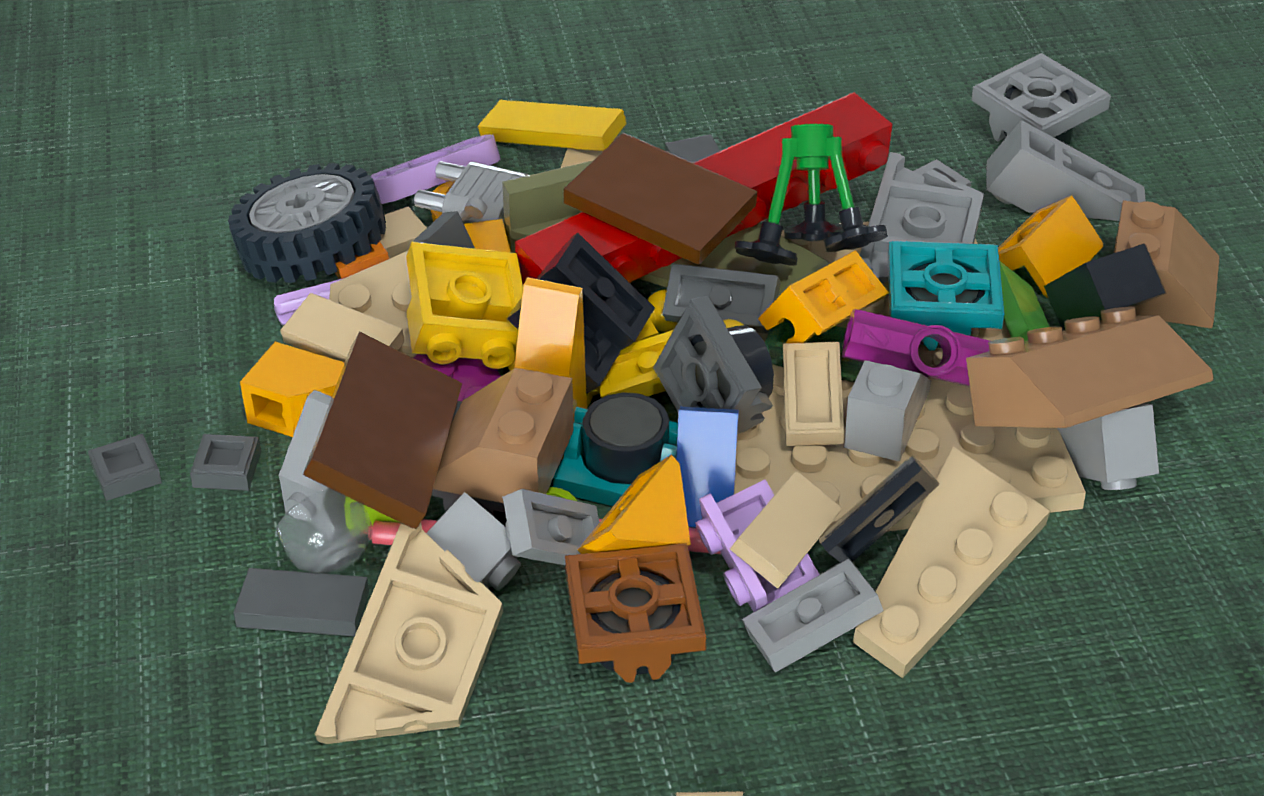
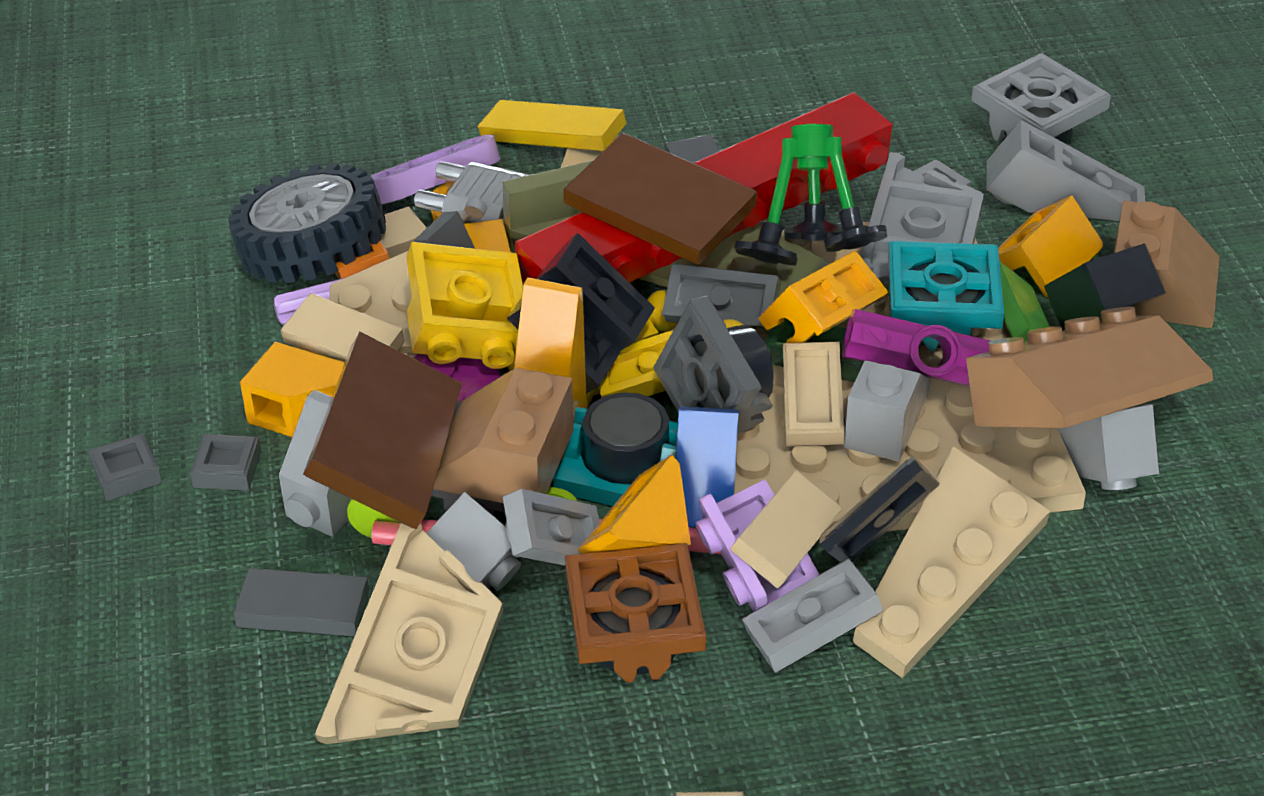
(325, 532): clear hair -> none

